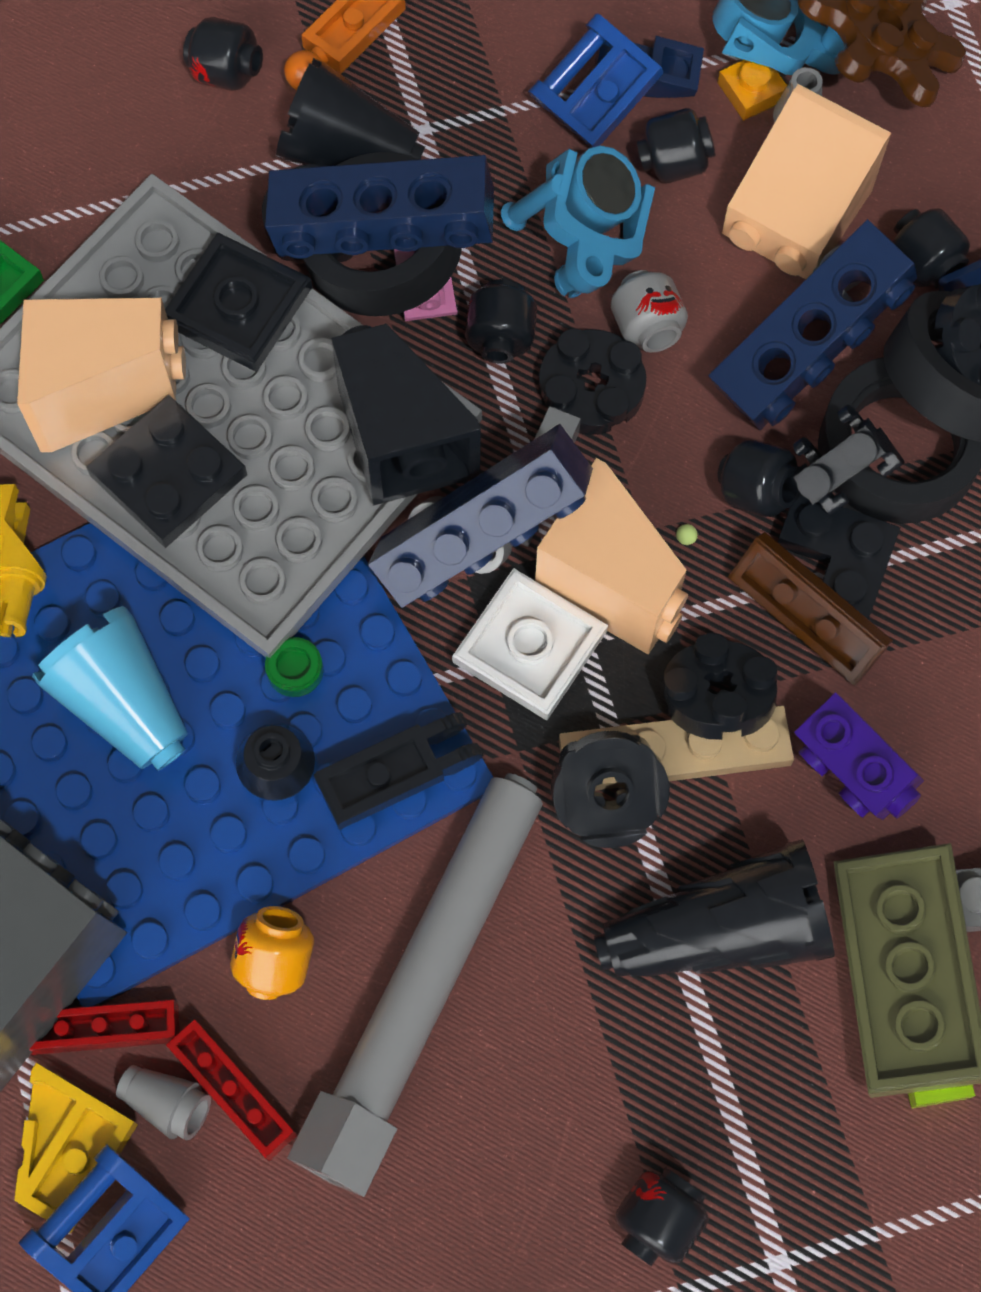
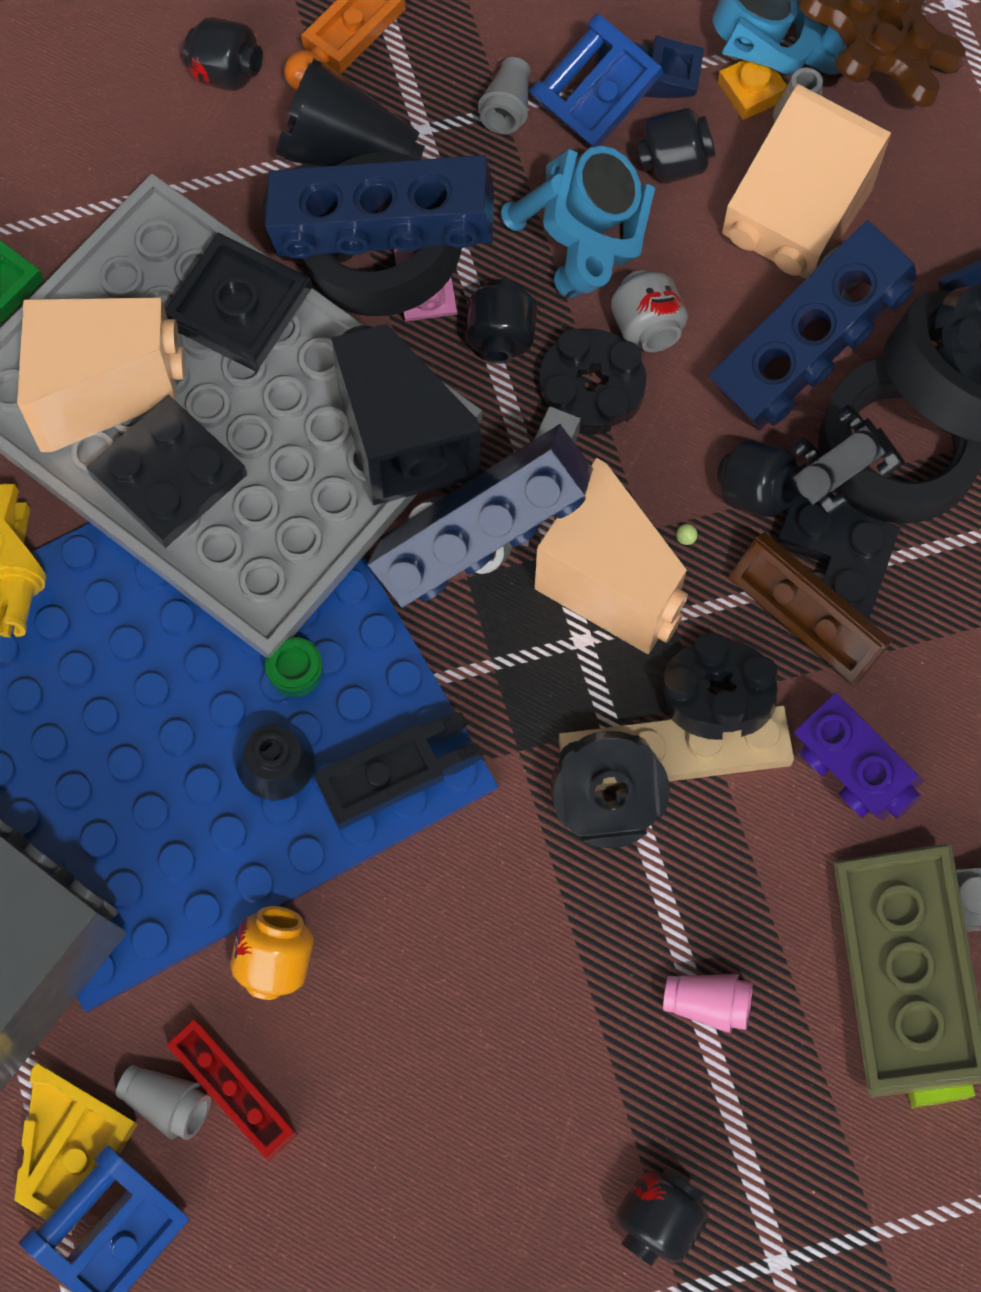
(111, 1027): red piece -> none
(116, 690): medium azure cone -> none
(350, 1129): light grey brick -> none
(505, 101): none -> light grey cone
(530, 644): white plate -> none
(710, 999): none -> bright pink cone
(751, 915): black cone -> none
(932, 244): black head -> none

